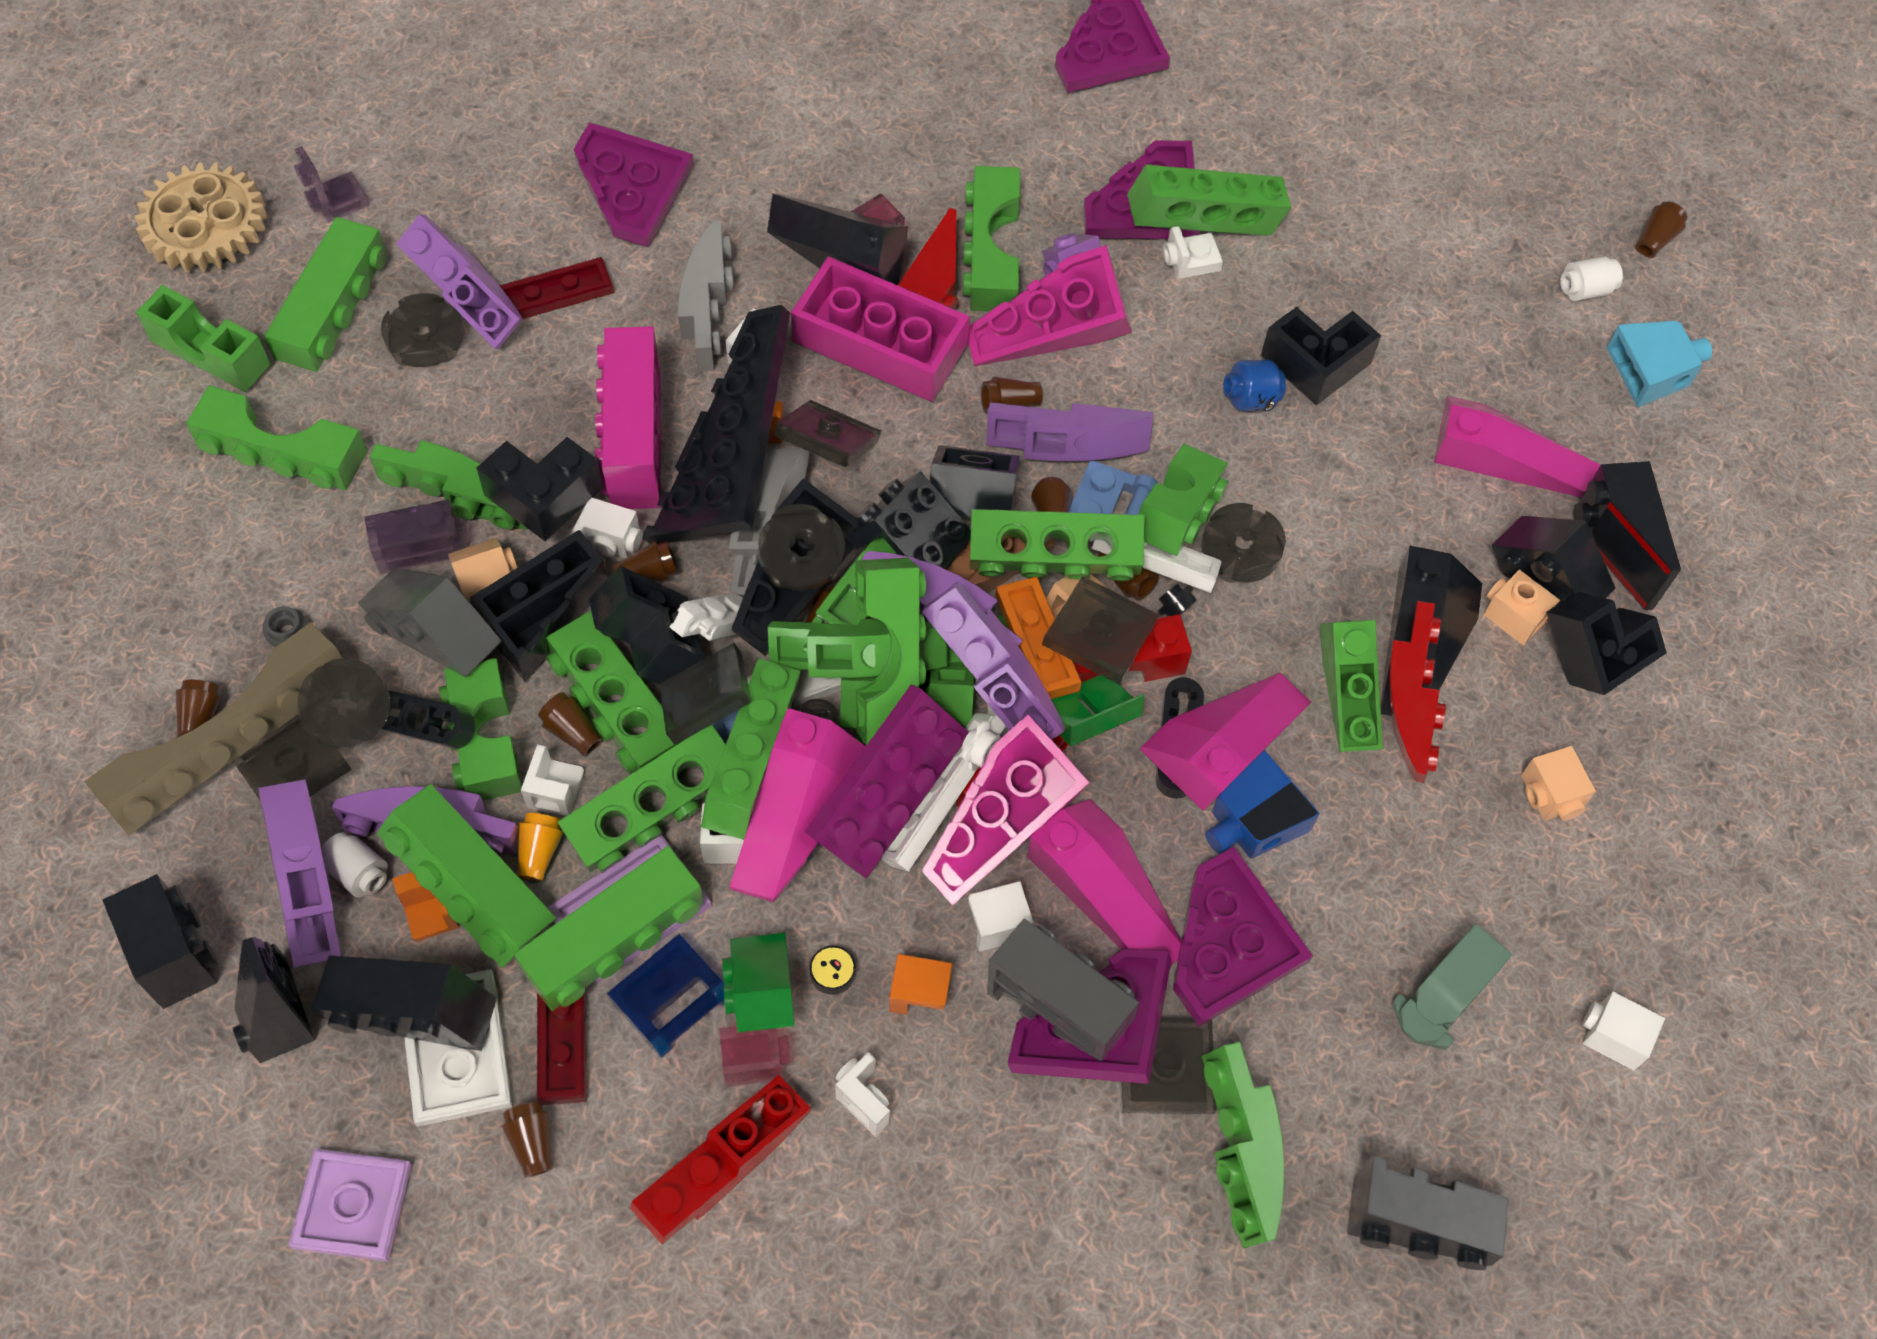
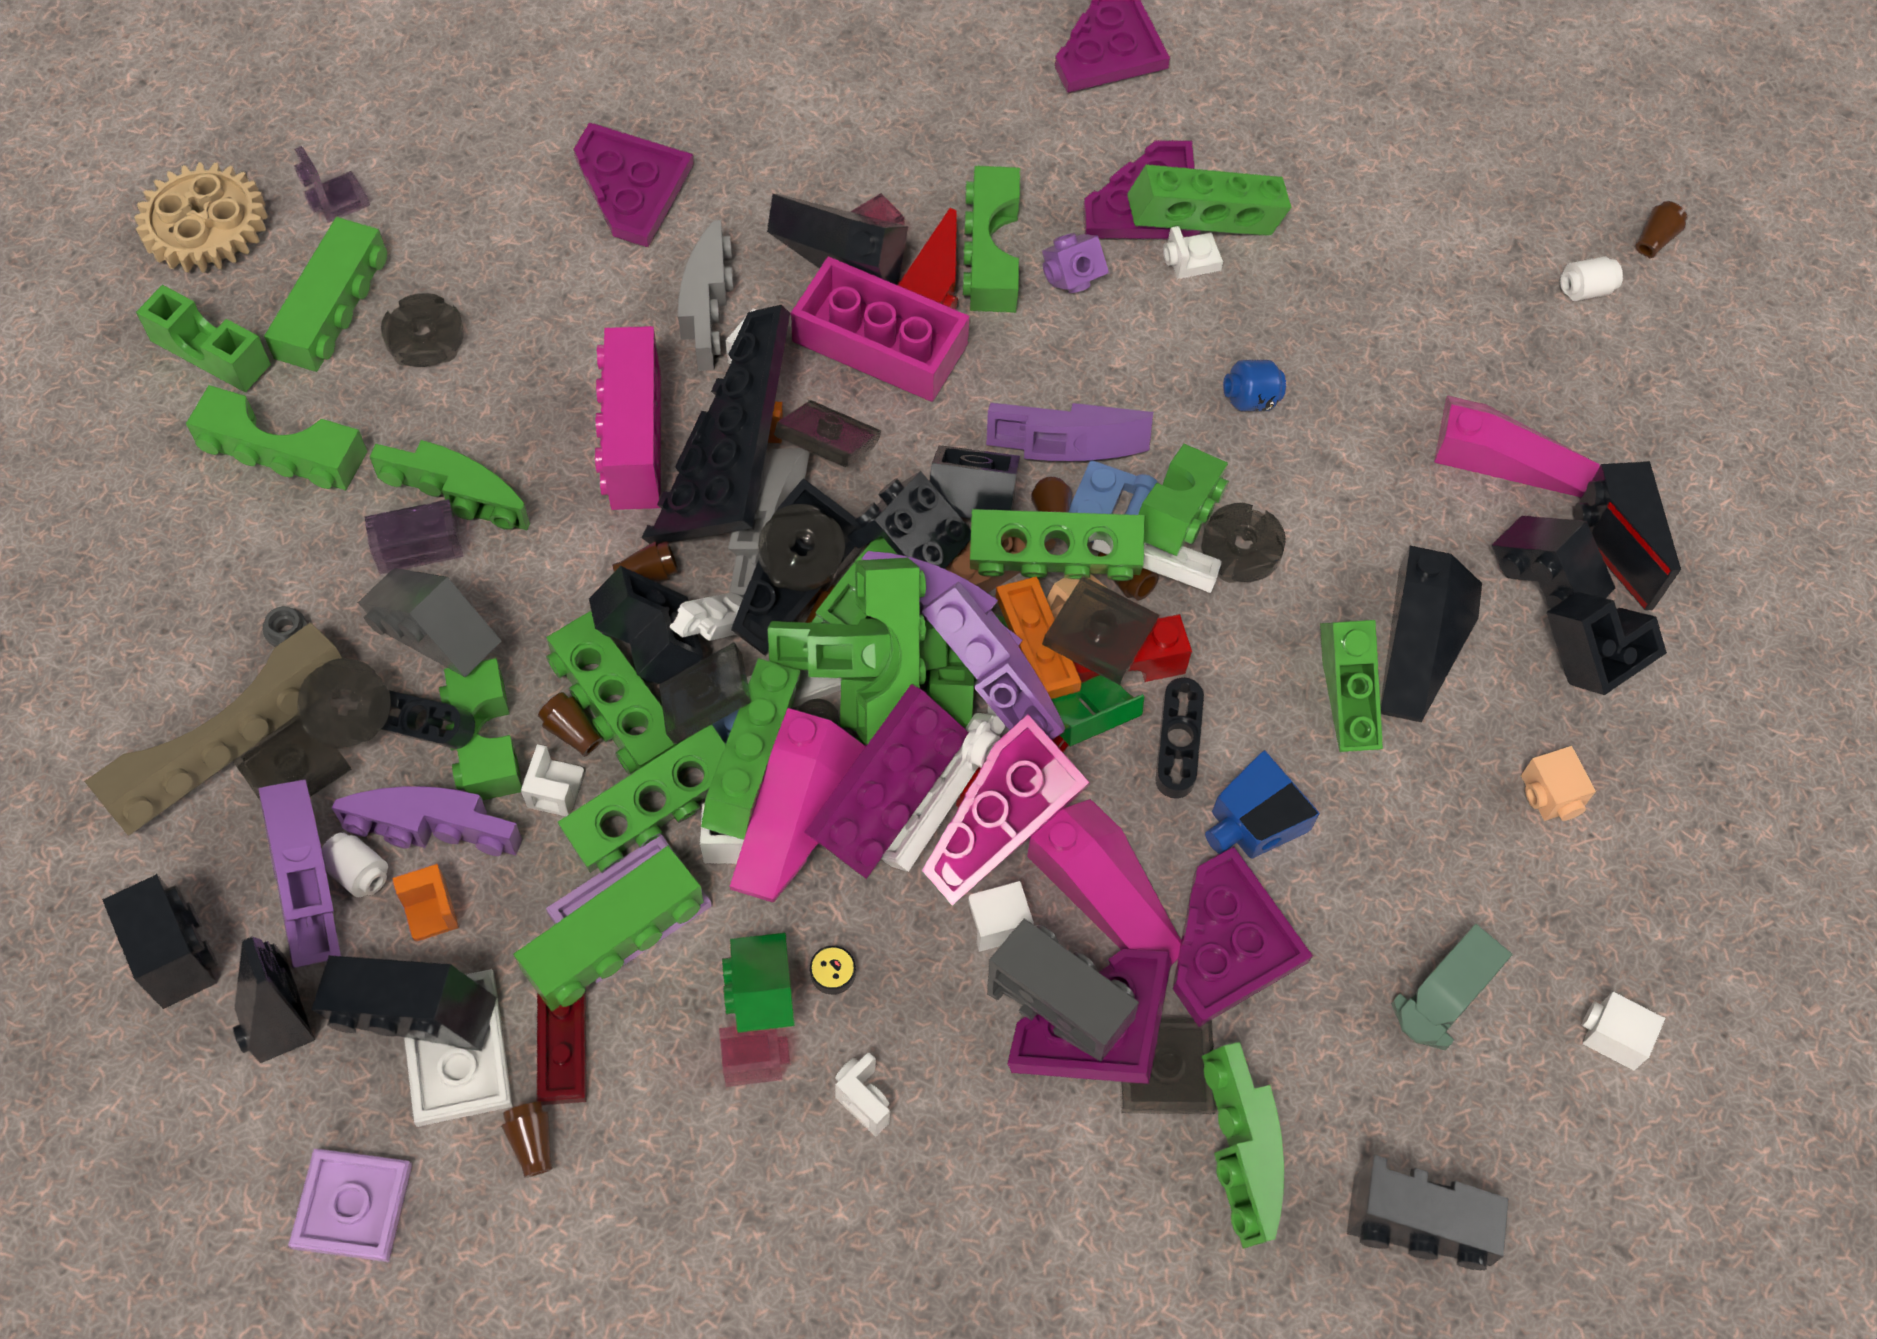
(195, 704): reddish brown cone -> none
(462, 279): medium lavender slope -> none
(465, 875): bright green brick -> none
(481, 565): light nougat brick -> none
(537, 844): light orange cone -> none
(540, 599): black wedge -> none
(544, 492): black brick -> none
(559, 288): dark red tile -> none
(610, 528): white brick -> none
(658, 985): clear blue plate -> none
(721, 1161): red slope -> none
(919, 983): orange panel -> none
(1010, 392): reddish brown cone -> none
(1062, 311): dark pink wedge -> none
(1176, 600): black plate -> none
(1220, 739): dark pink wedge -> none
(1320, 359): black brick -> none
(1413, 707): red slope -> none
(1519, 606): light nougat brick -> none
(1656, 358): medium azure torso -> none

